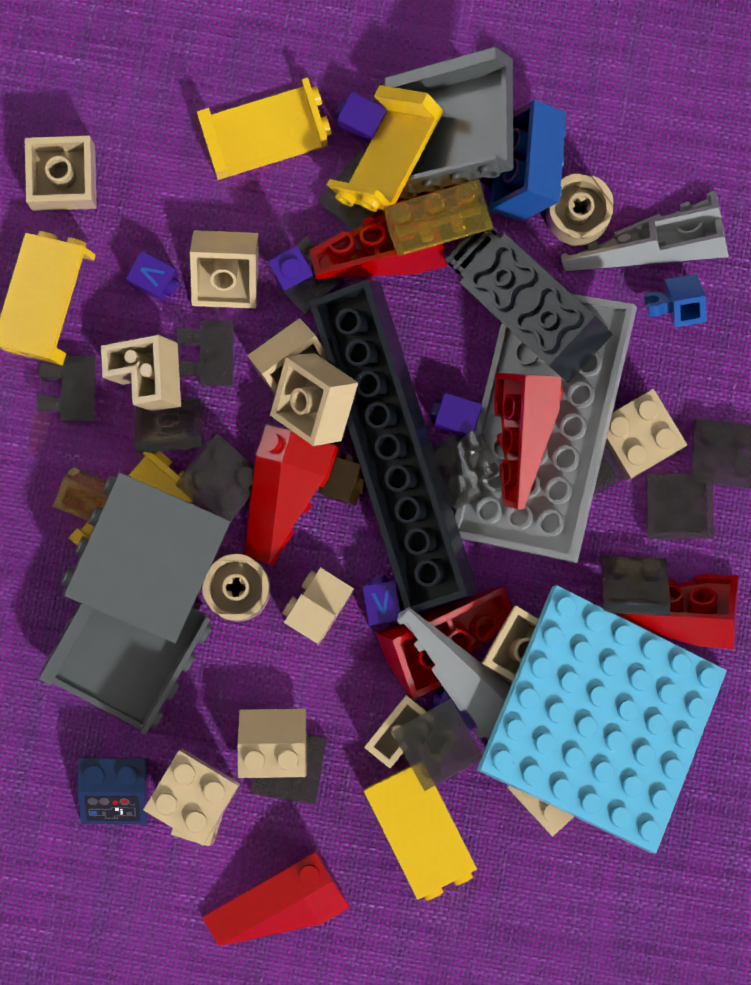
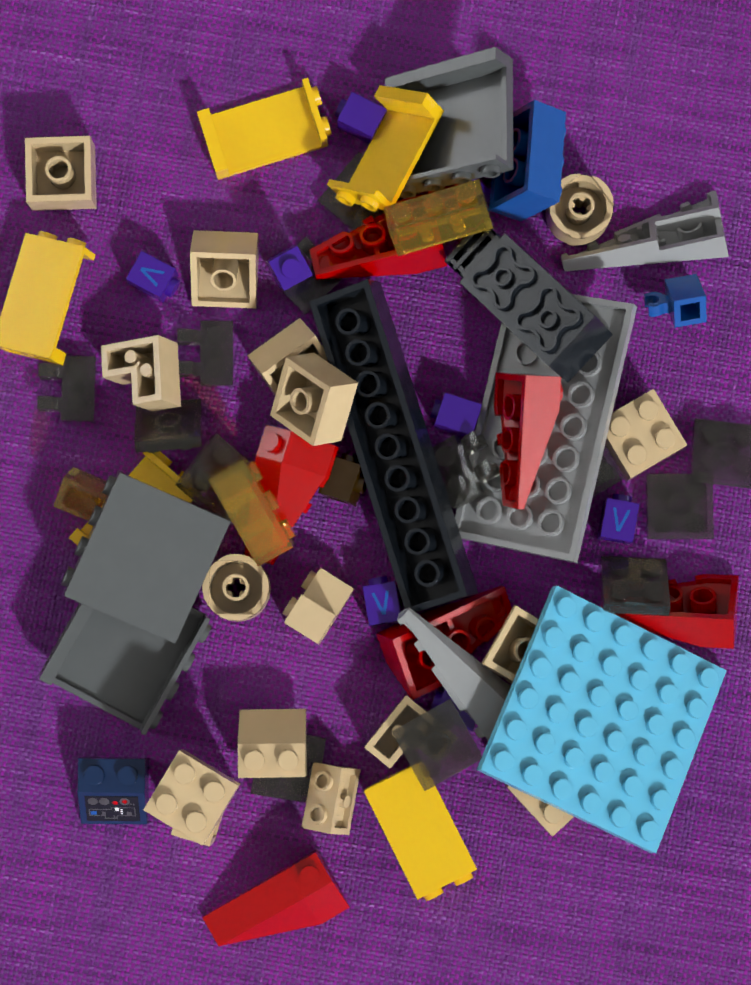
(252, 510): none -> clear yellow brick
(331, 799): none -> tan bracket
(618, 519): none -> dark purple brick

